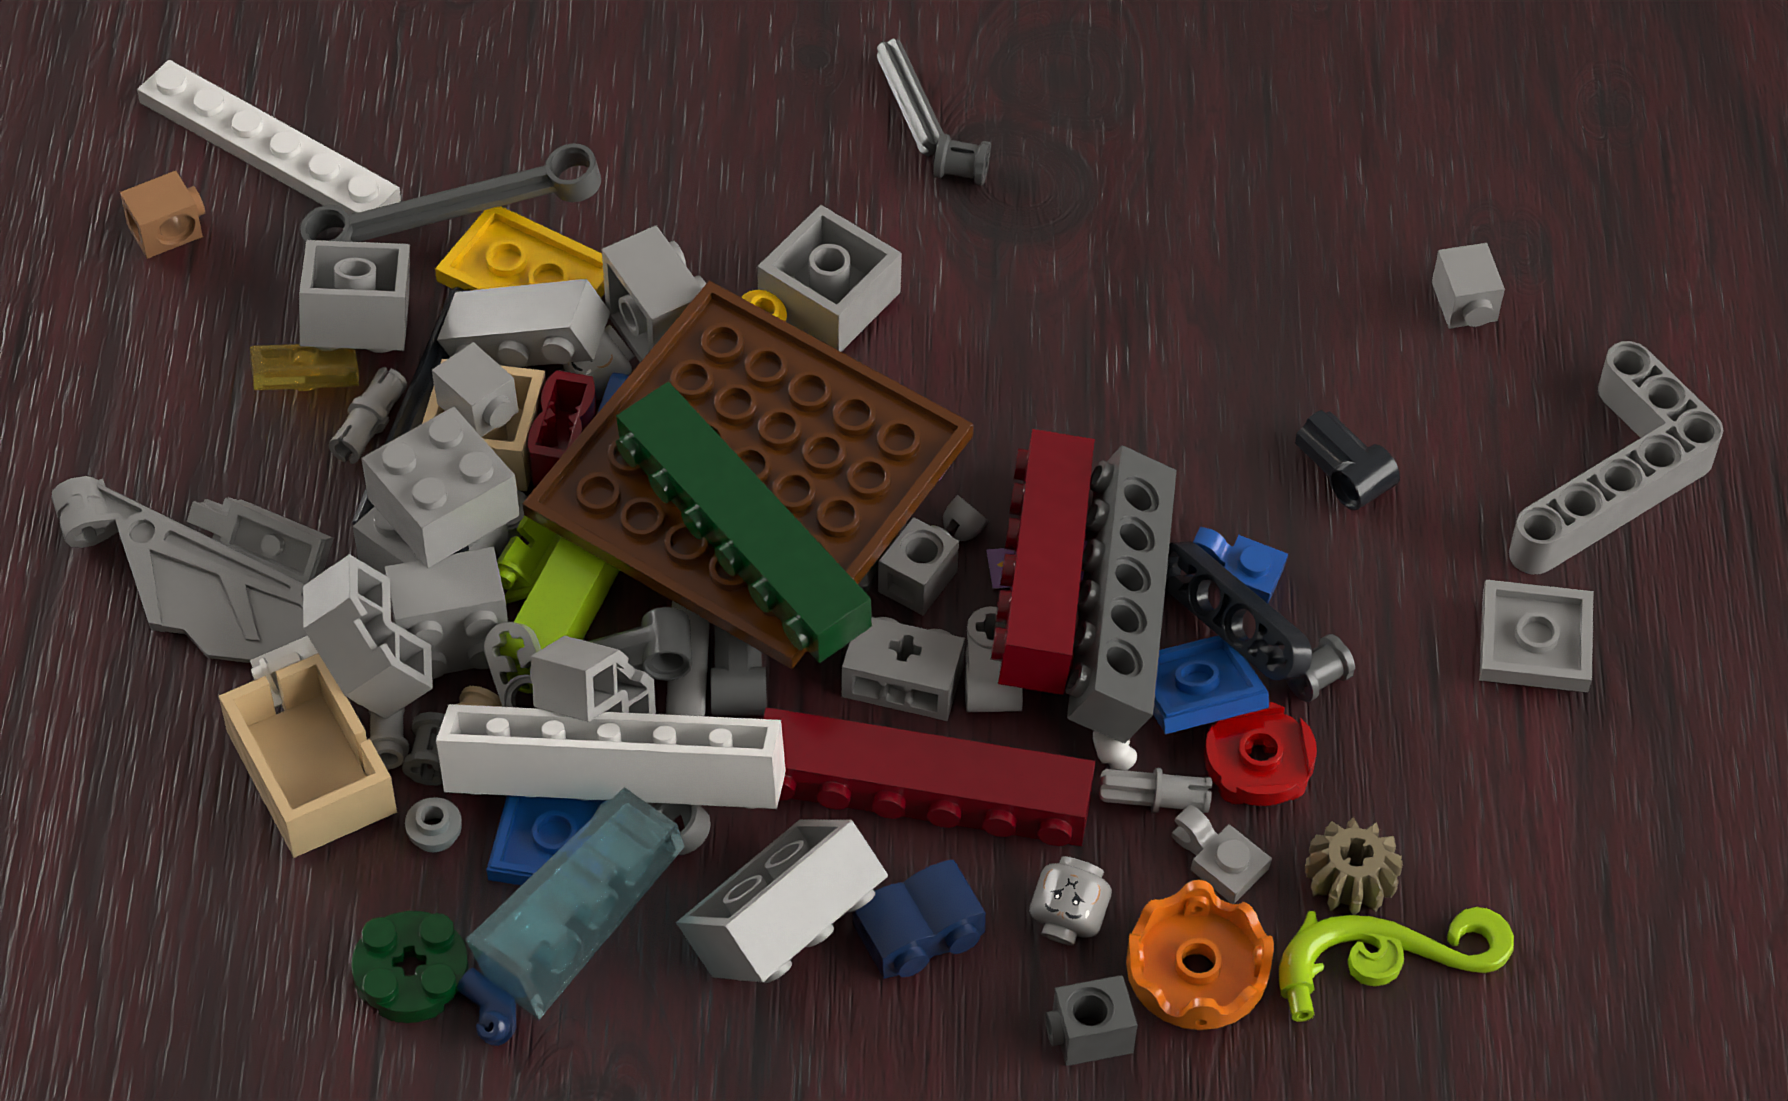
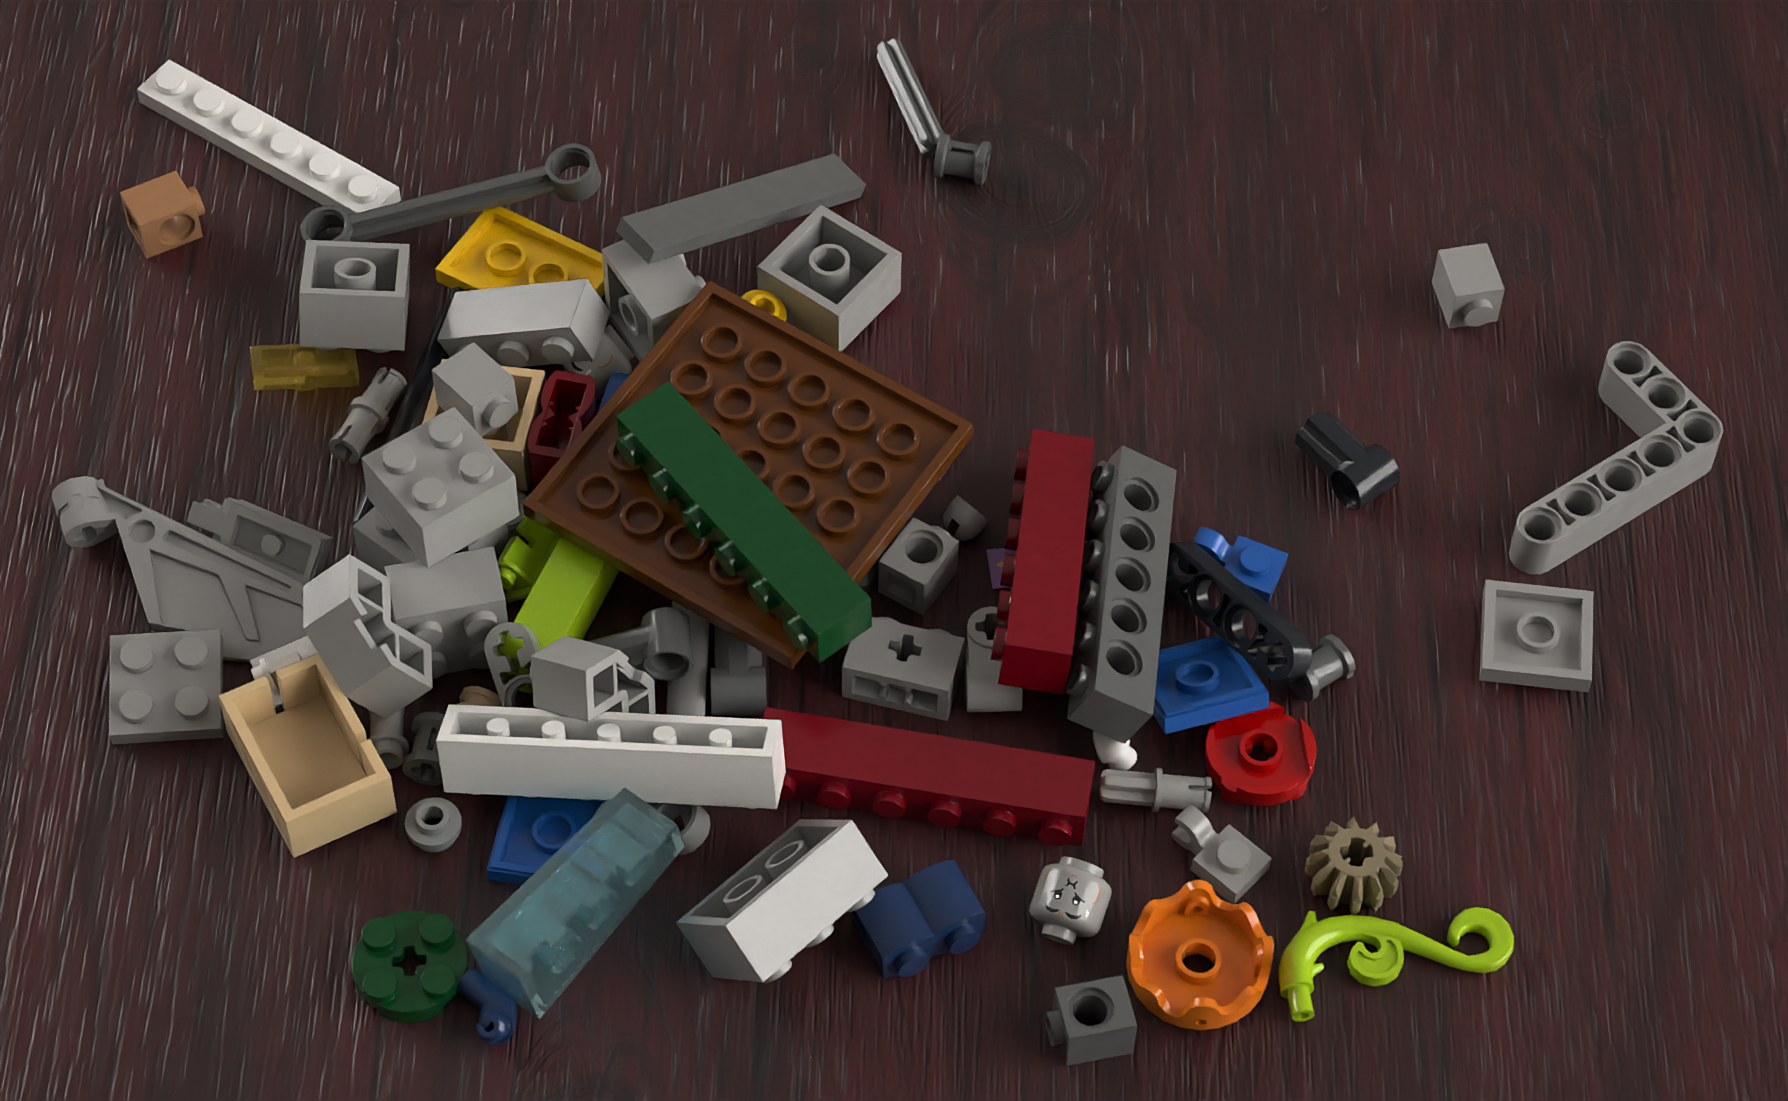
(166, 686): none -> light grey plate
(739, 208): none -> dark grey tile

